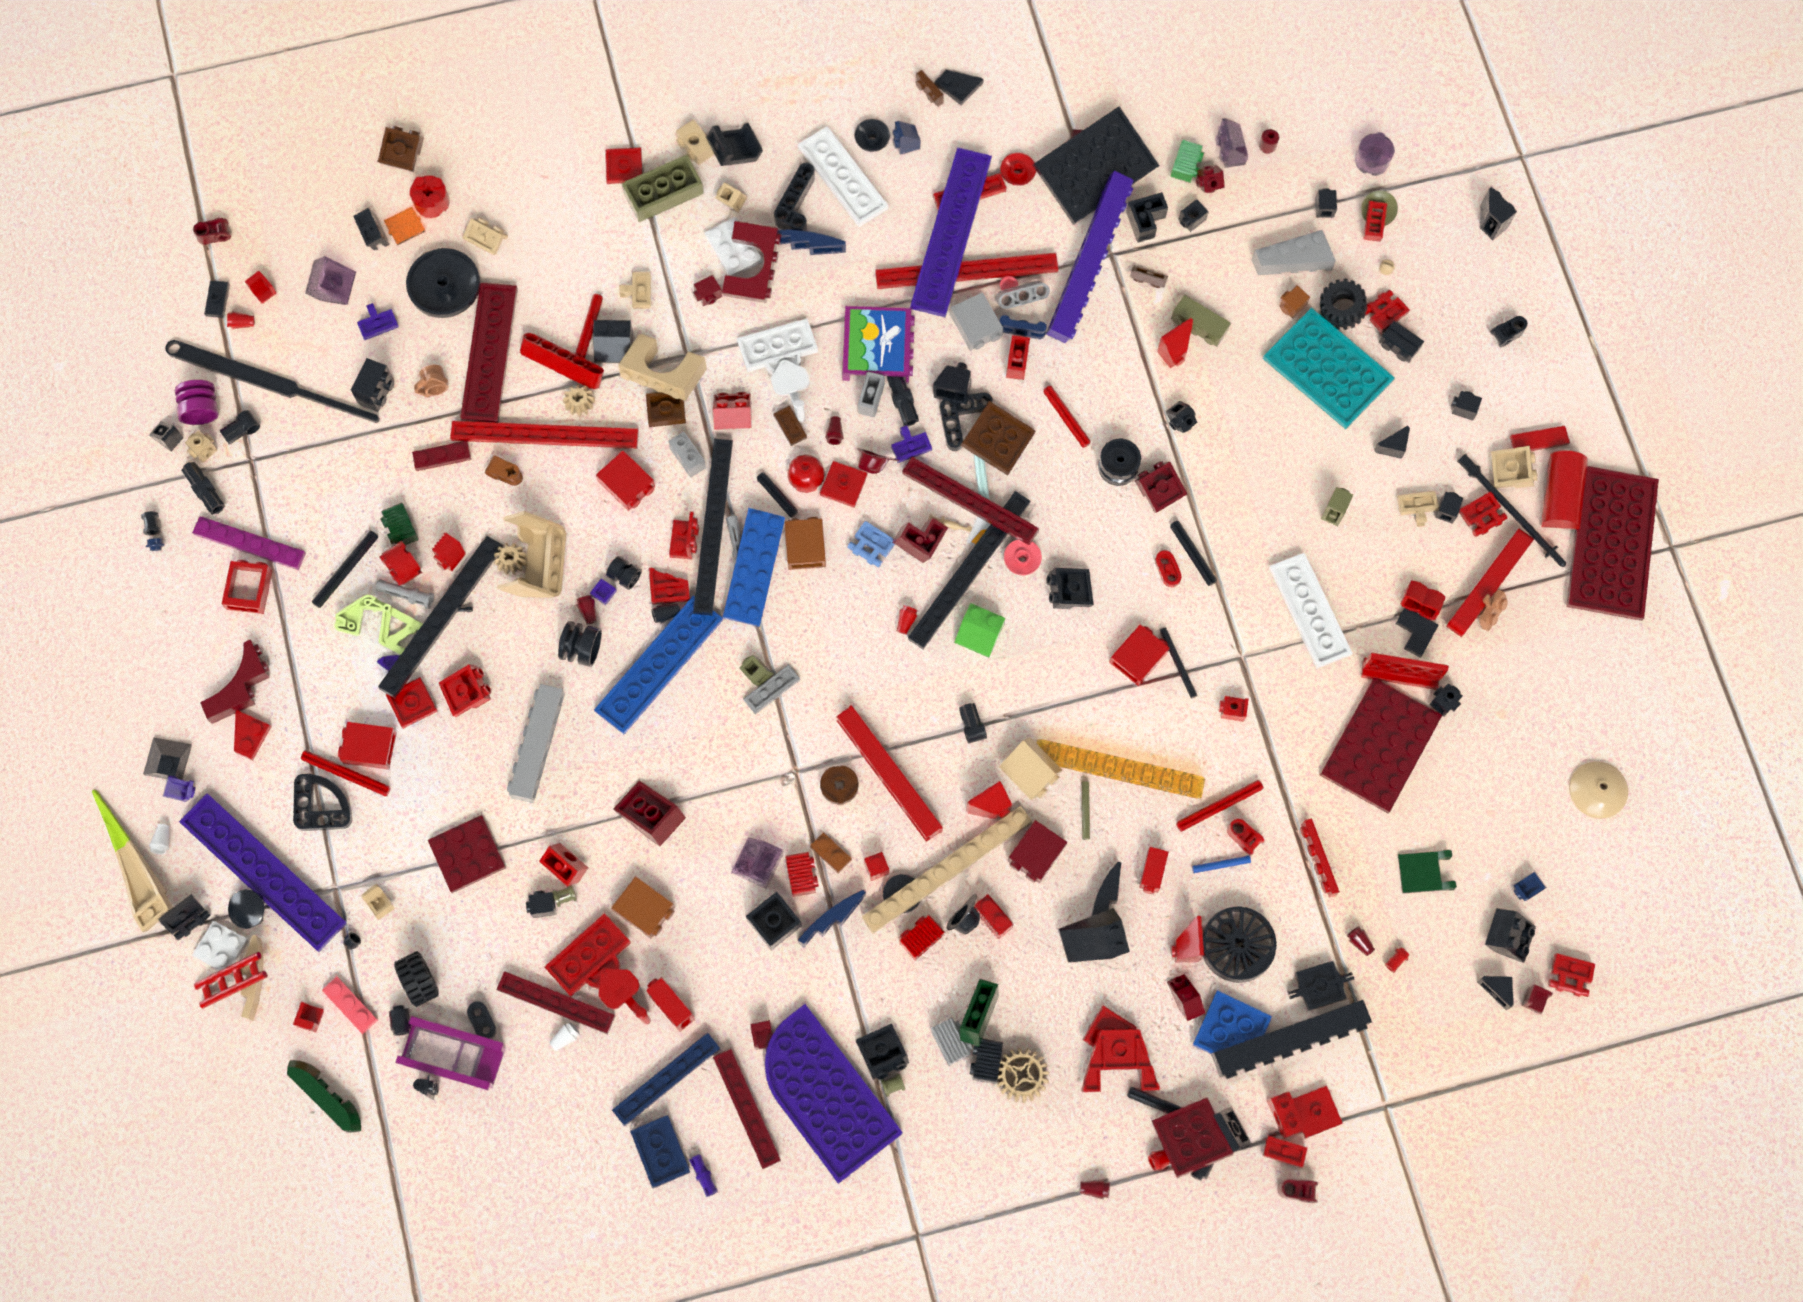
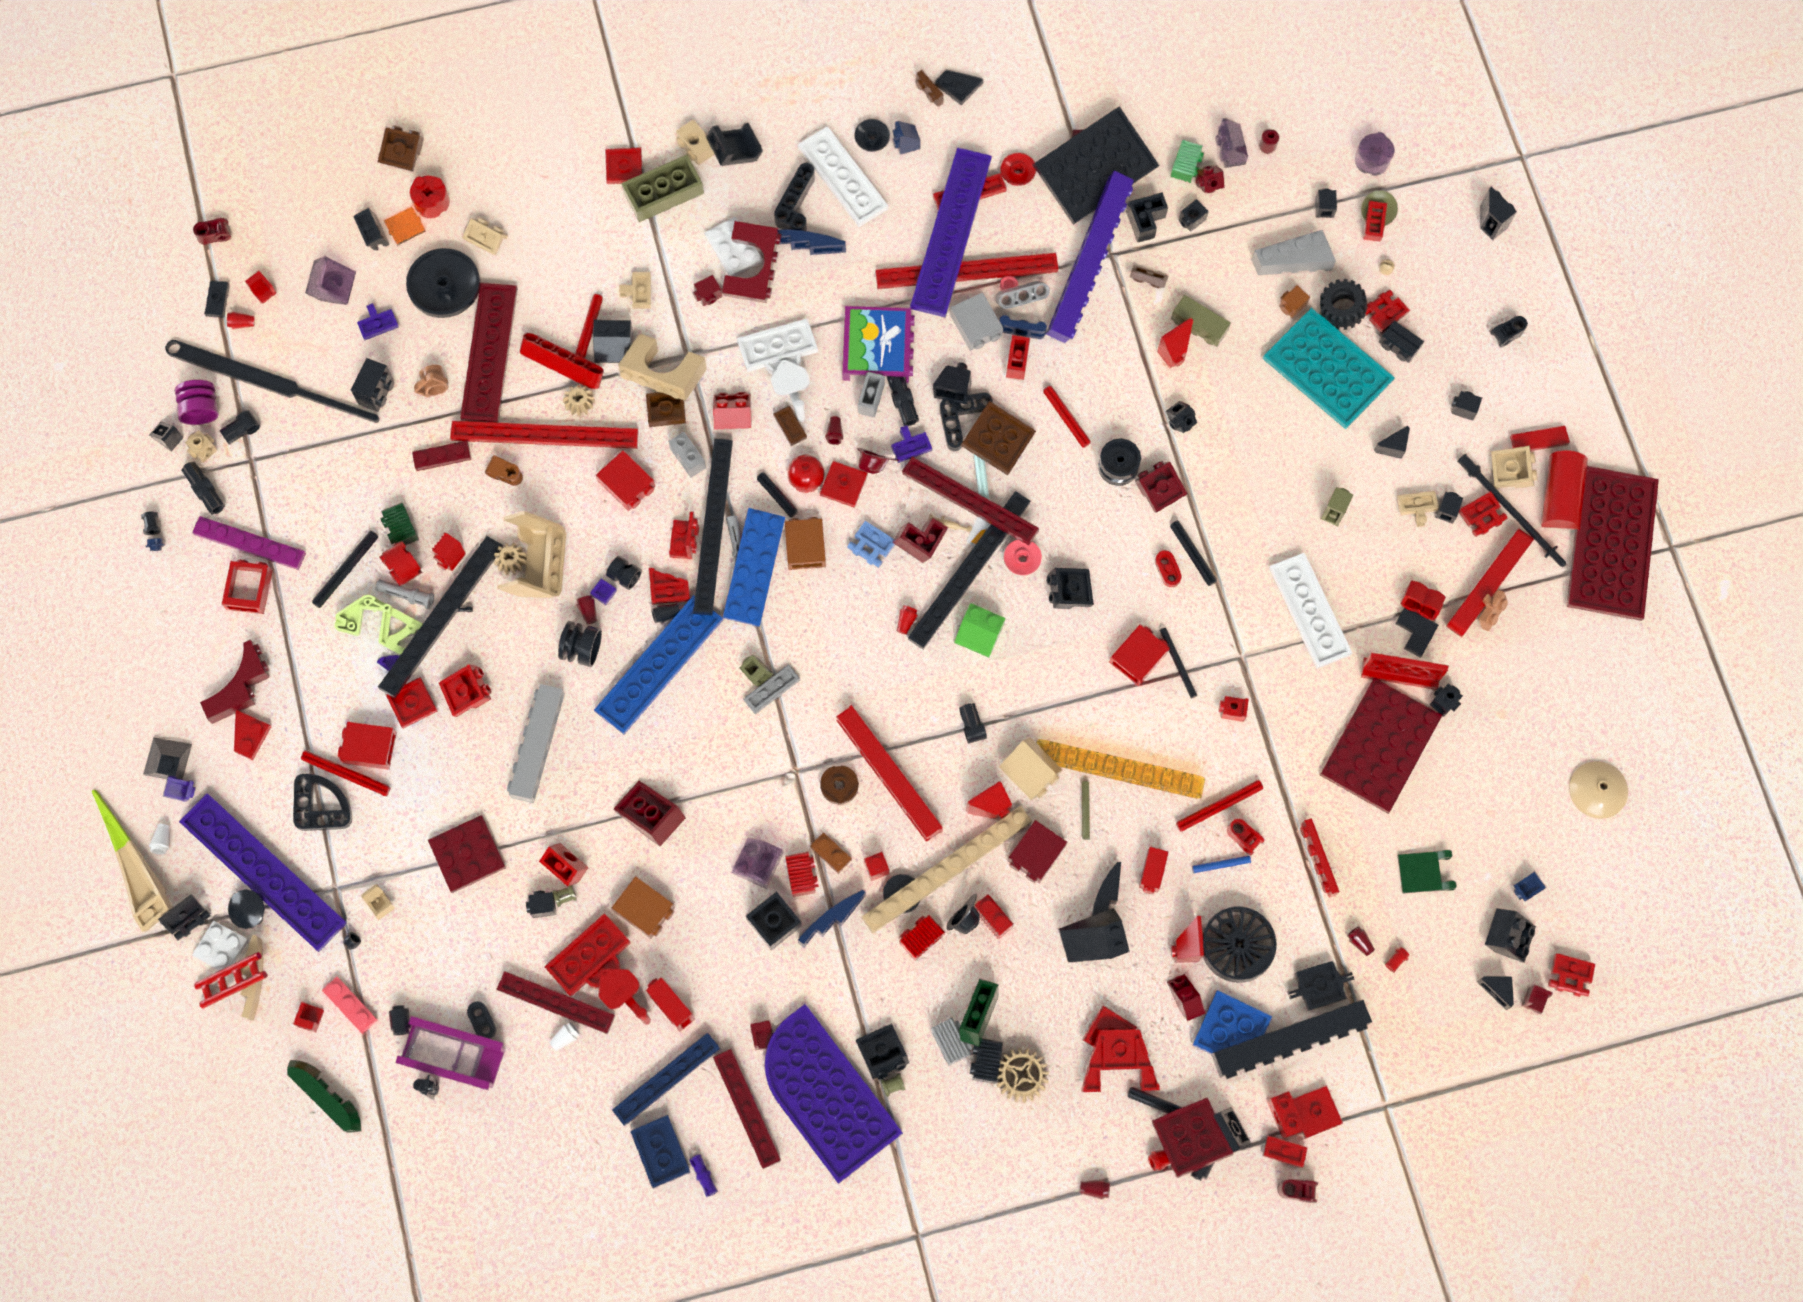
(416, 979): black tyre -> none
(731, 197): tan brick -> none

